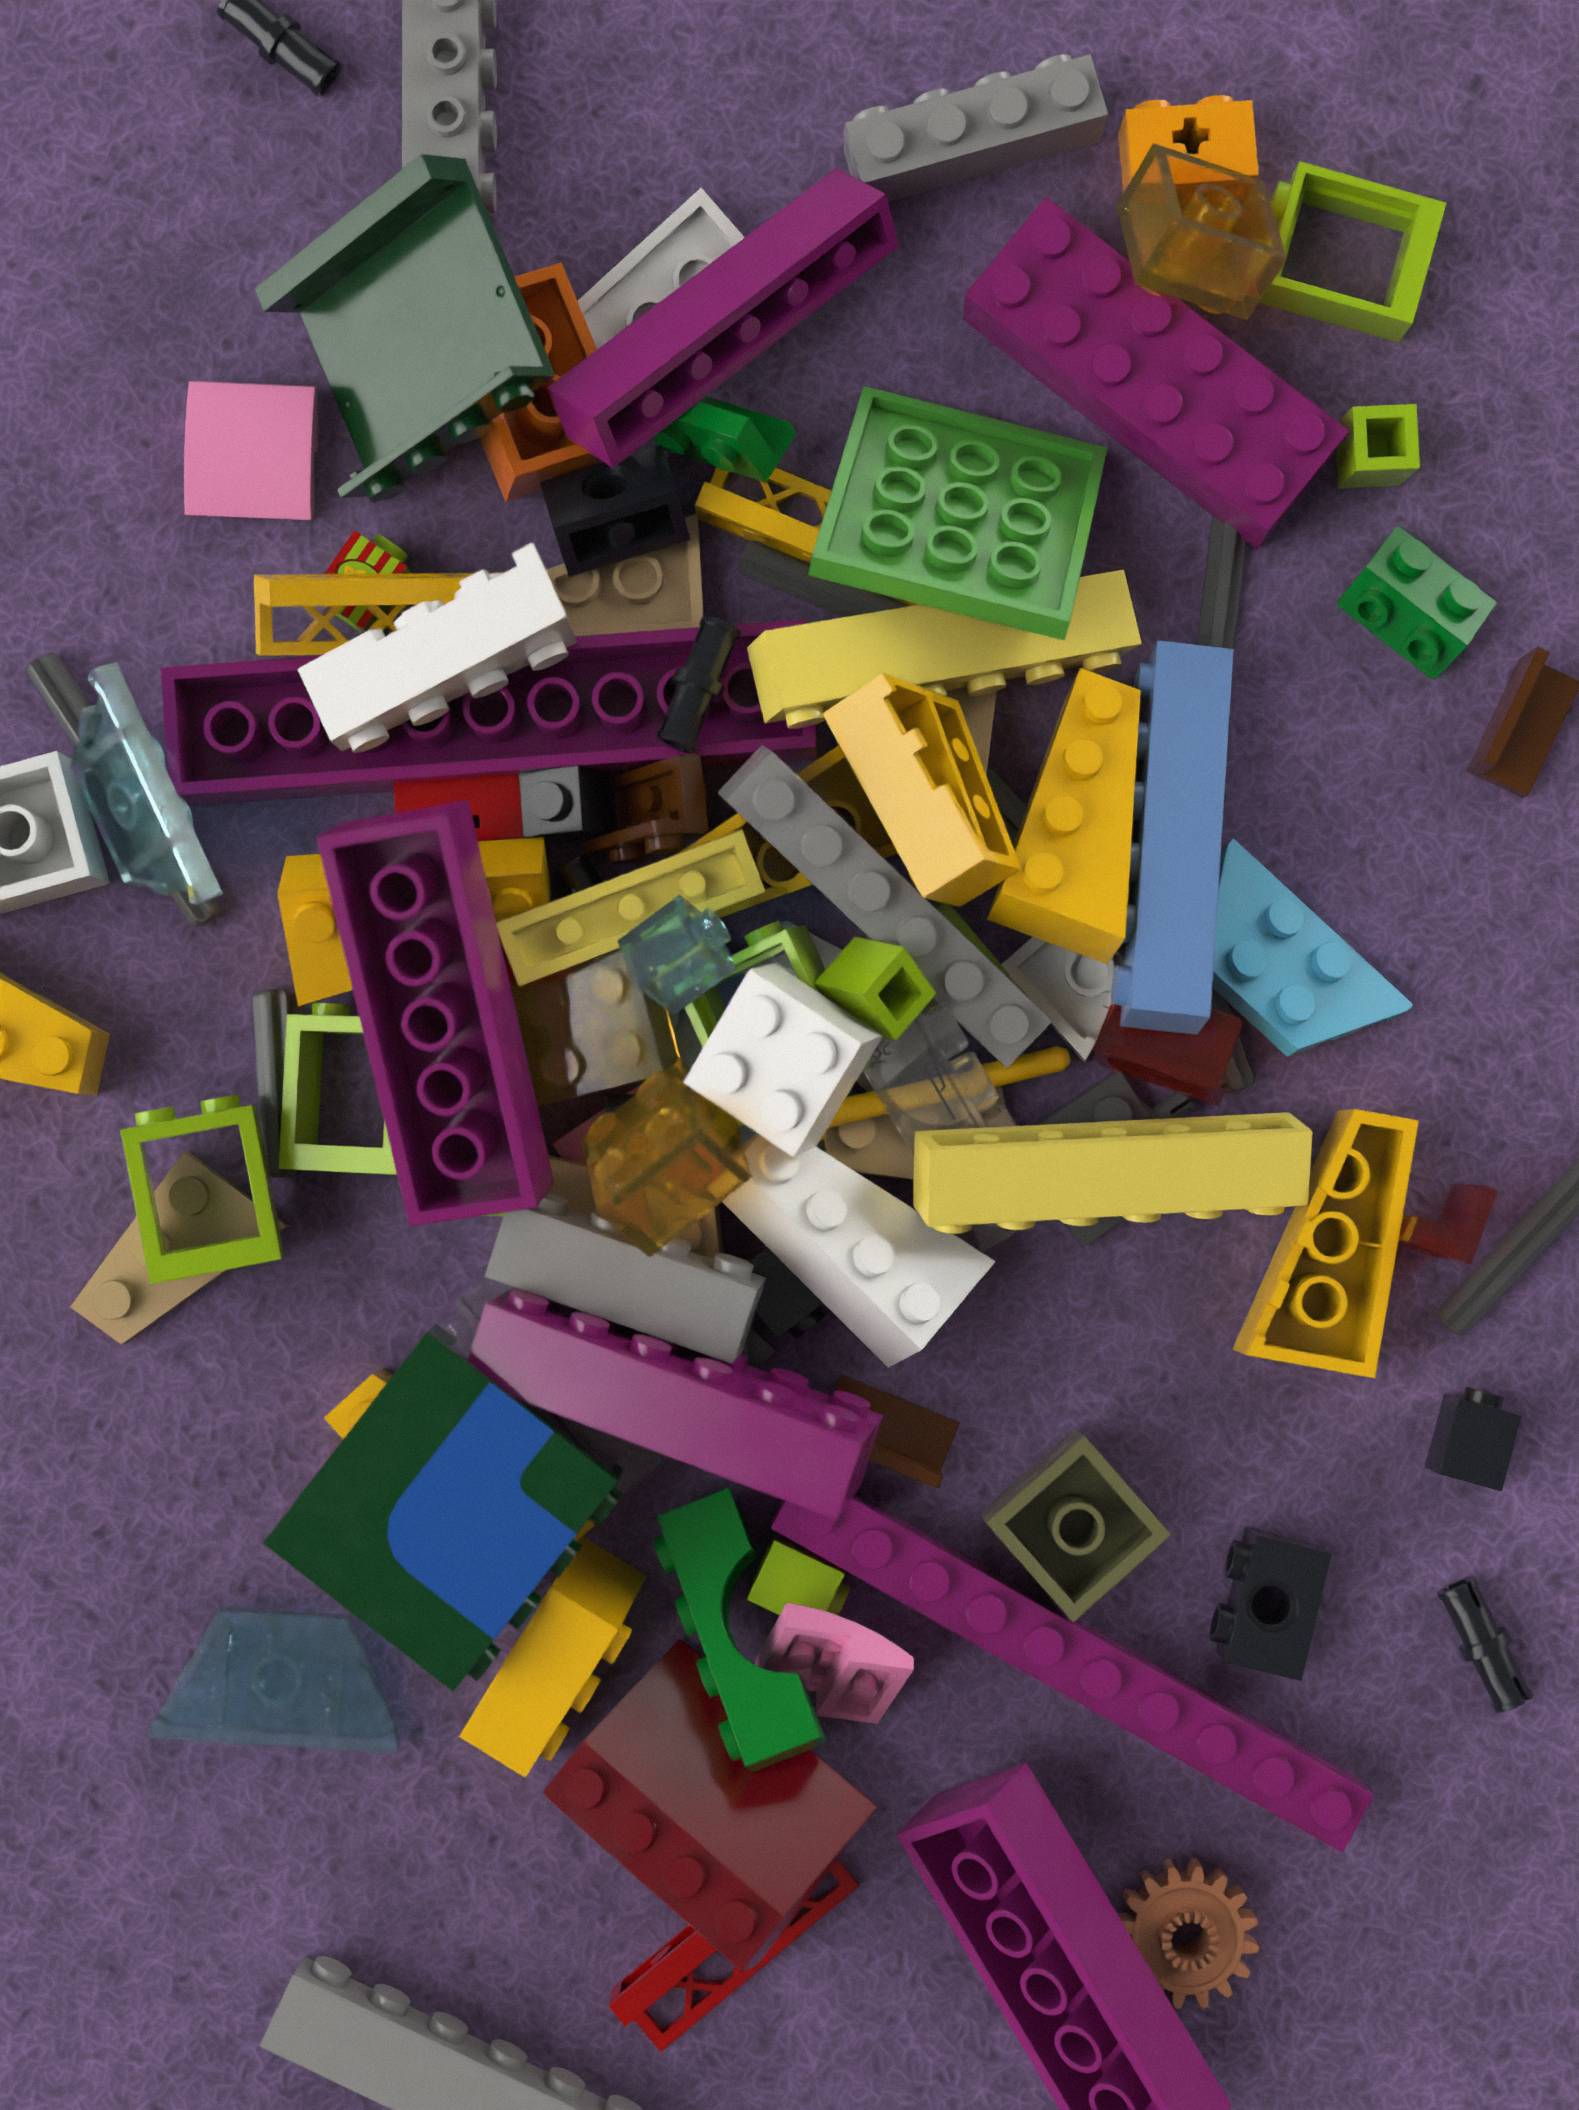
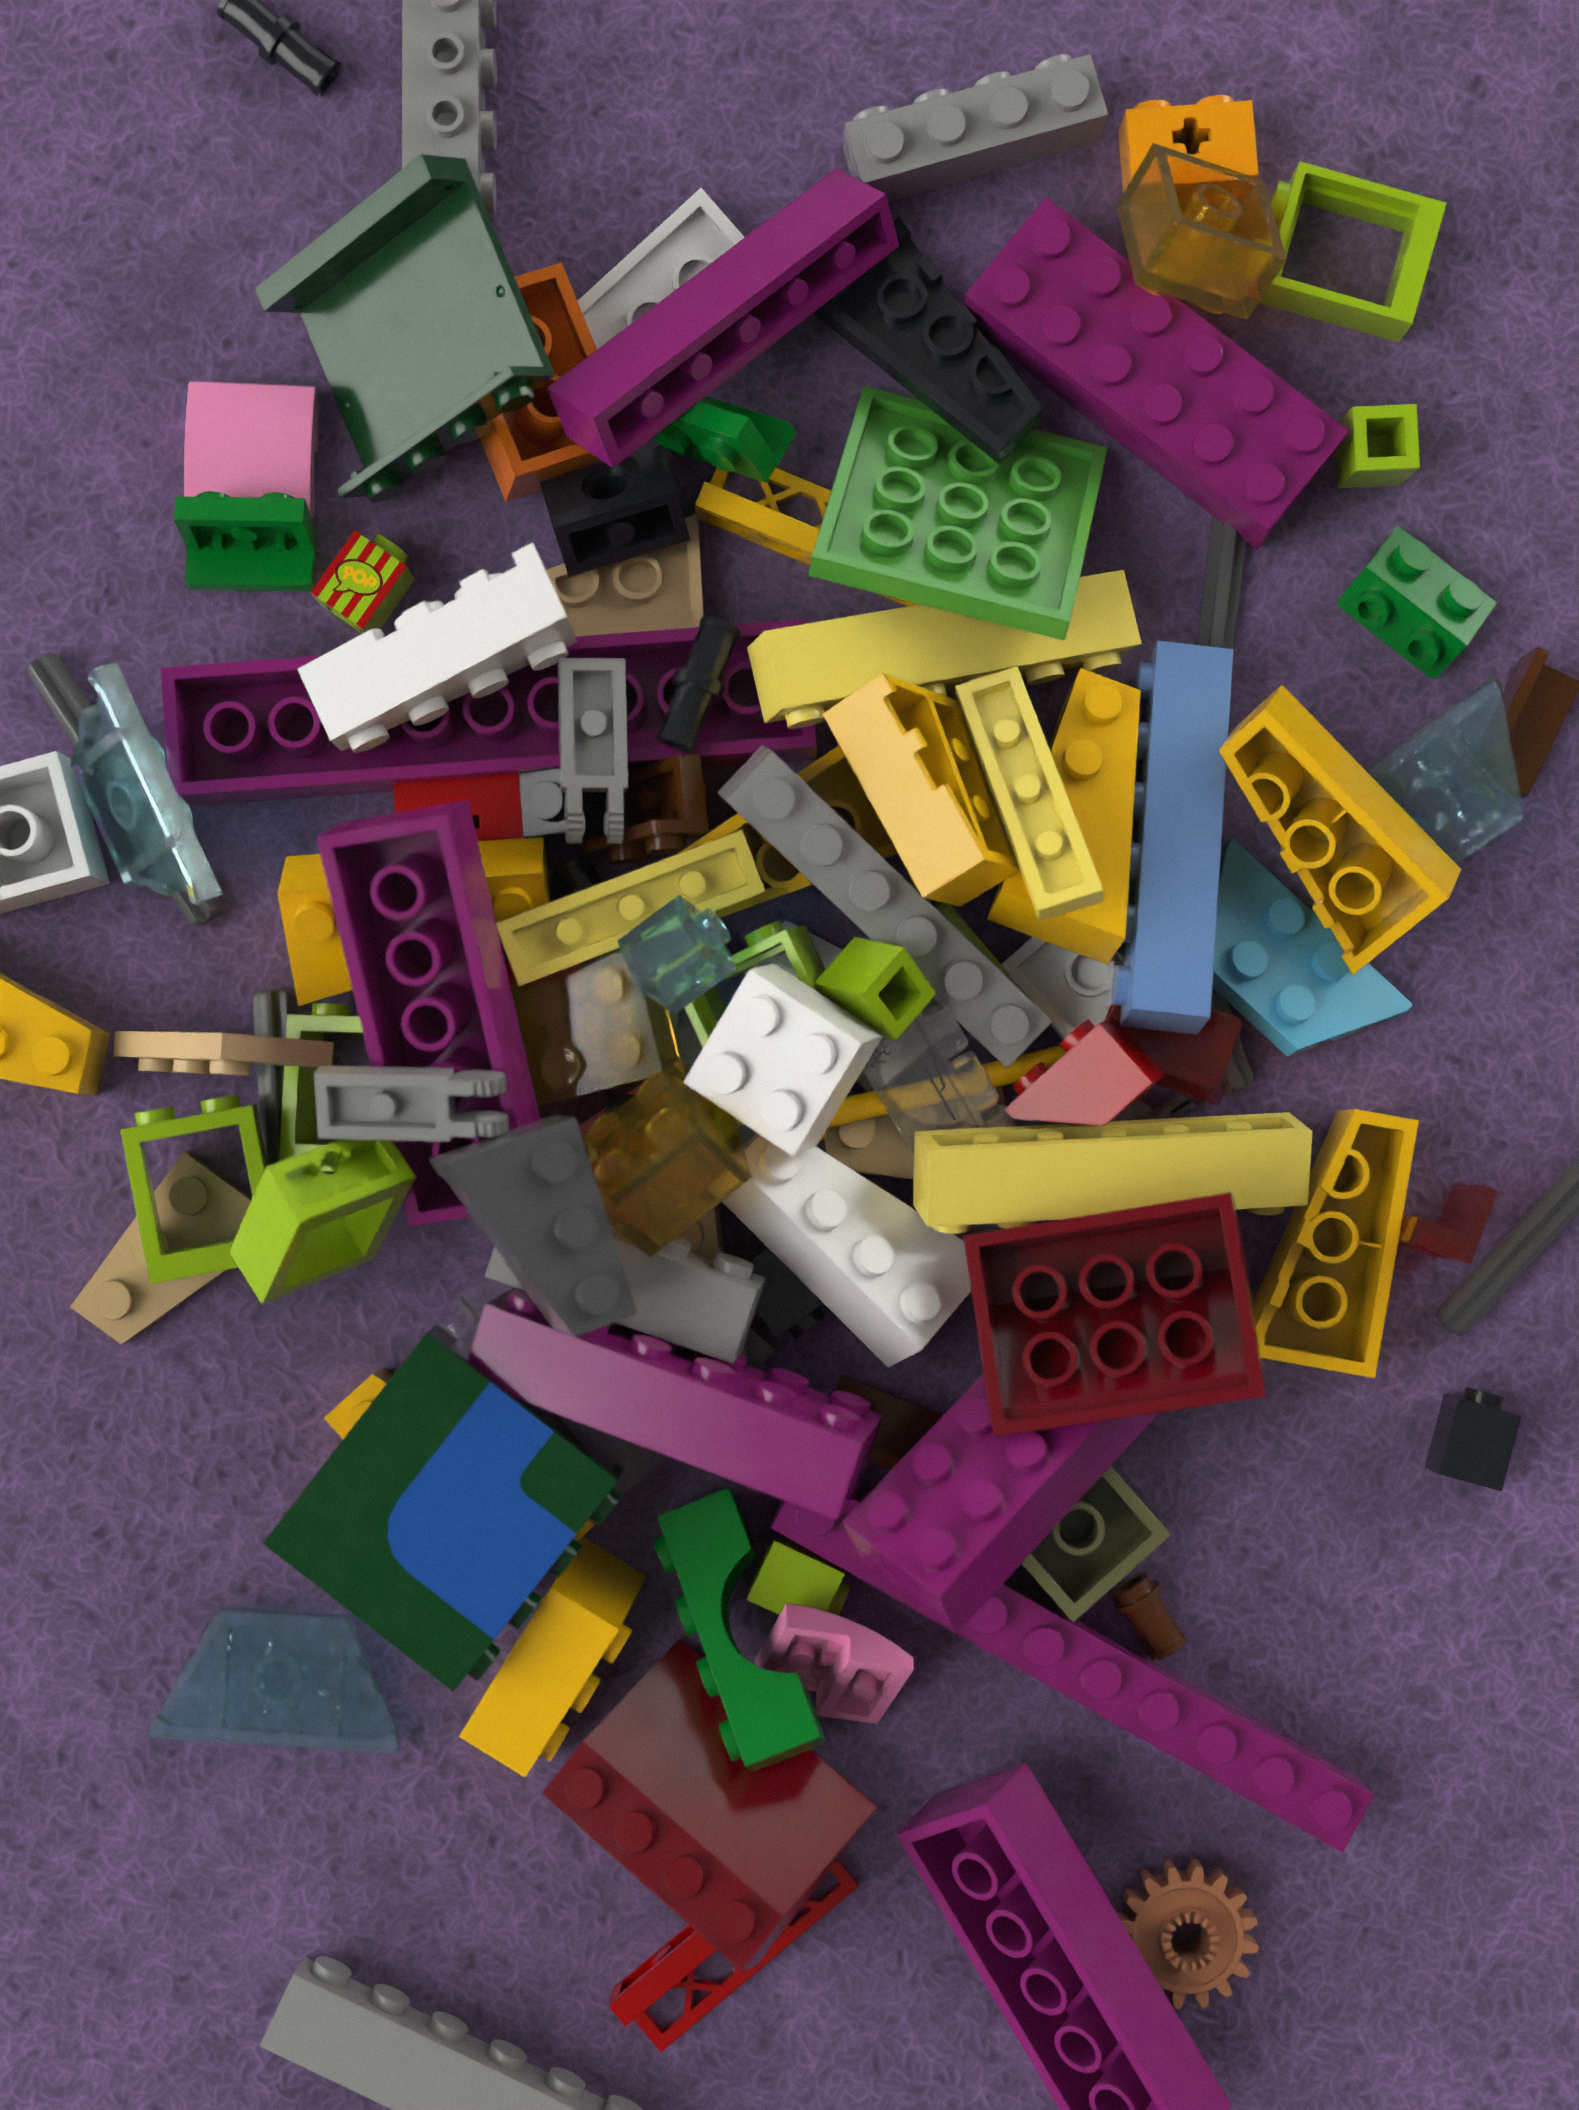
(217, 1052): none -> tan wing
(247, 542): none -> green bracket
(316, 1223): none -> lime window
(341, 591): yellow fence -> none
(404, 1103): none -> light grey hinge
(546, 1220): none -> dark grey wedge
(593, 741): none -> light grey hinge
(791, 577): dark grey axle -> none
(932, 347): none -> black wing
(976, 1504): none -> magenta brick
(1029, 794): none -> light yellow plate
(1091, 1082): none -> slope
(1114, 1315): none -> dark red slope
(1141, 1602): none -> reddish brown pin
(1282, 1639): black brick -> none
(1337, 829): none -> yellow wedge
(1457, 774): none -> clear light blue wing
(1485, 1644): black pin -> none

